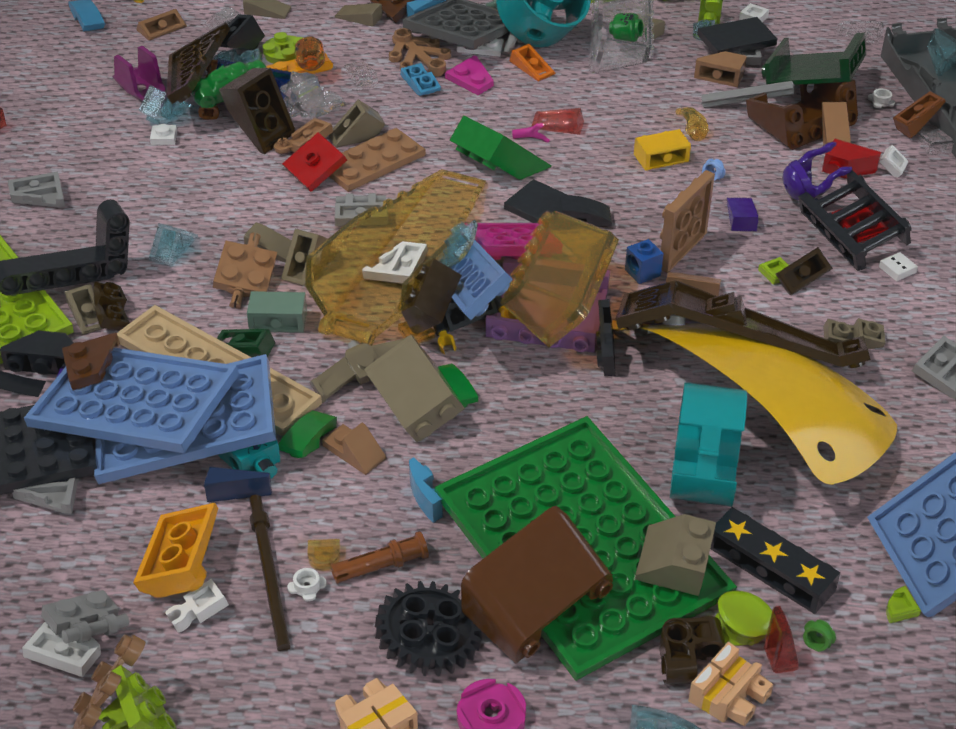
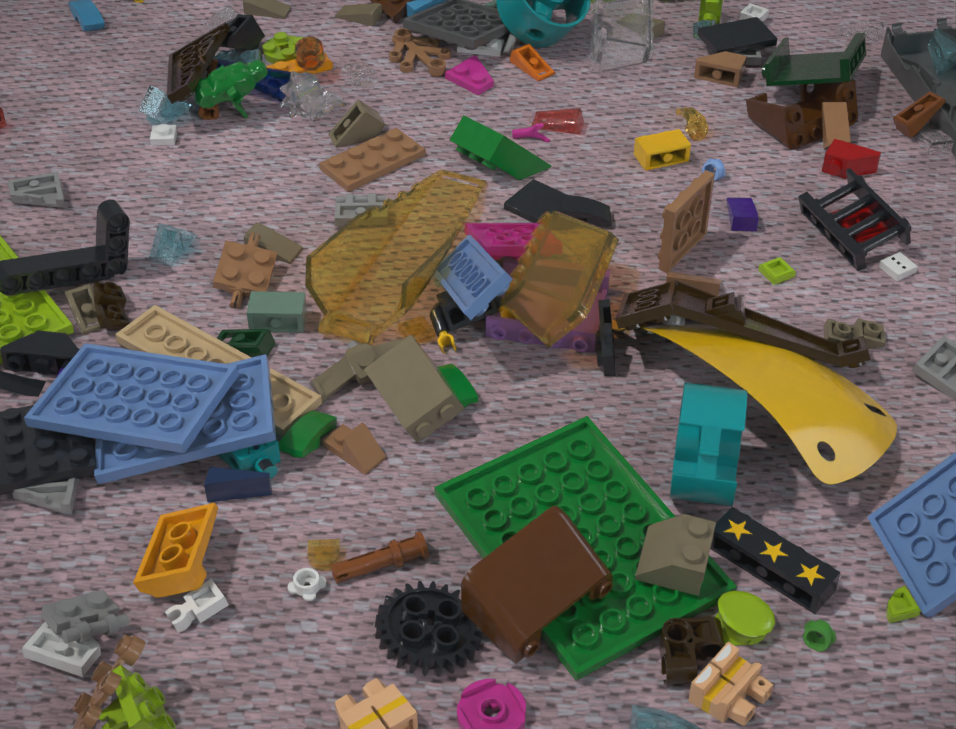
(89, 360): reddish brown wing -> none
(145, 74): magenta piece -> none
(161, 24): medium nougat slope -> none
(258, 108): dark brown slope -> none
(260, 524): dark brown bar -> none
(301, 246): dark tan slope -> none
(302, 135): medium nougat hinge -> none
(314, 162): red plate -> none
(398, 263): white wing -> none
(419, 79): dark azure slope -> none
(422, 488): dark azure slope -> none
(429, 296): dark brown slope -> none
(459, 243): clear light blue slope -> none
(626, 27): green head -> none
(643, 261): blue brick -> none
(741, 95): light grey axle -> none
(780, 643): clear red slope -> none
(798, 174): dark purple hair -> none
(804, 271): dark brown slope -> none
(881, 98): white plate -> none
(894, 161): white tile -> none

